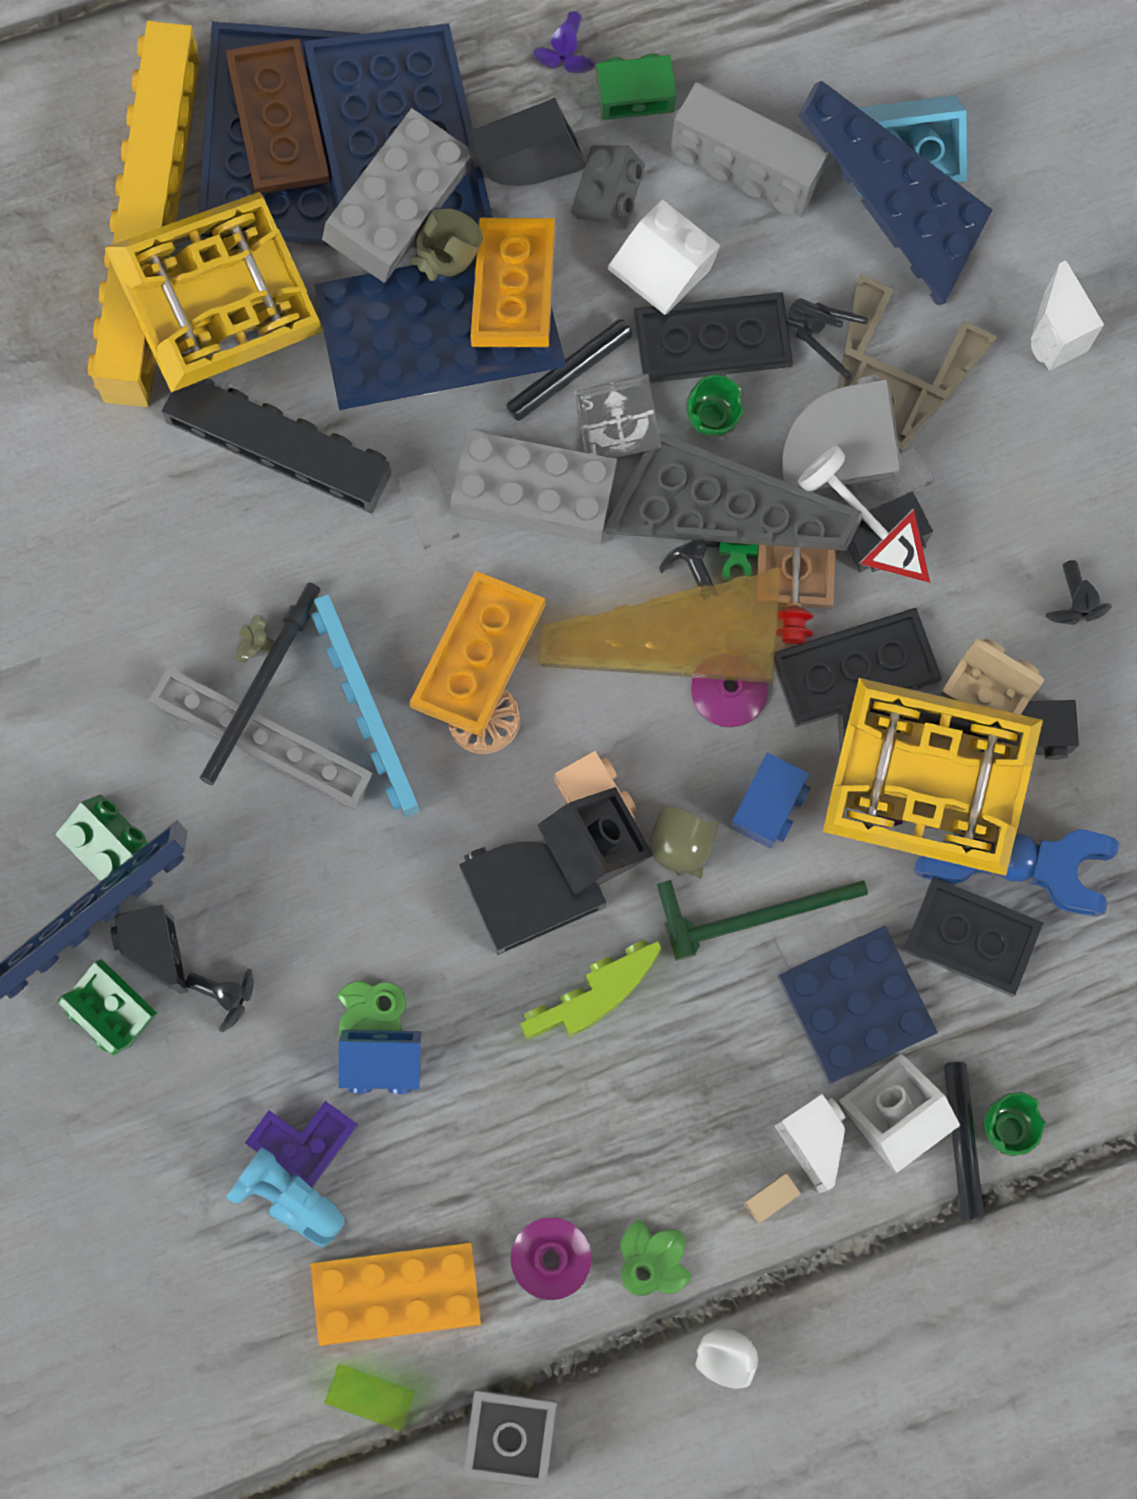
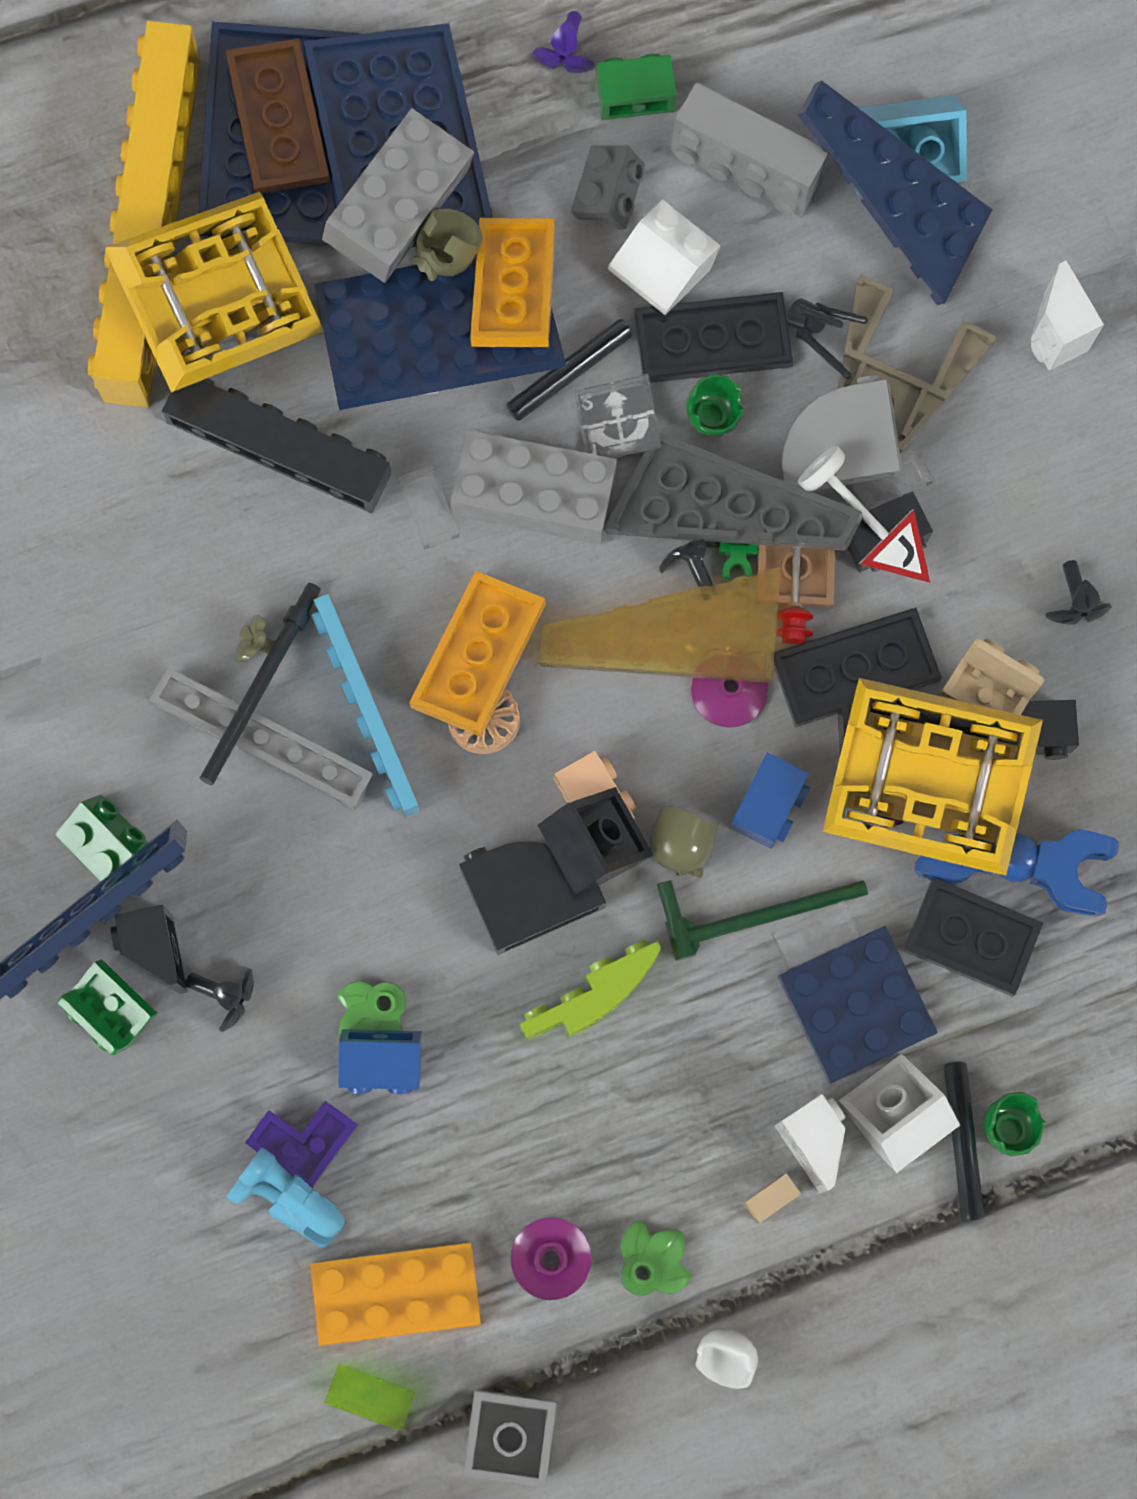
(527, 146): black brick -> none

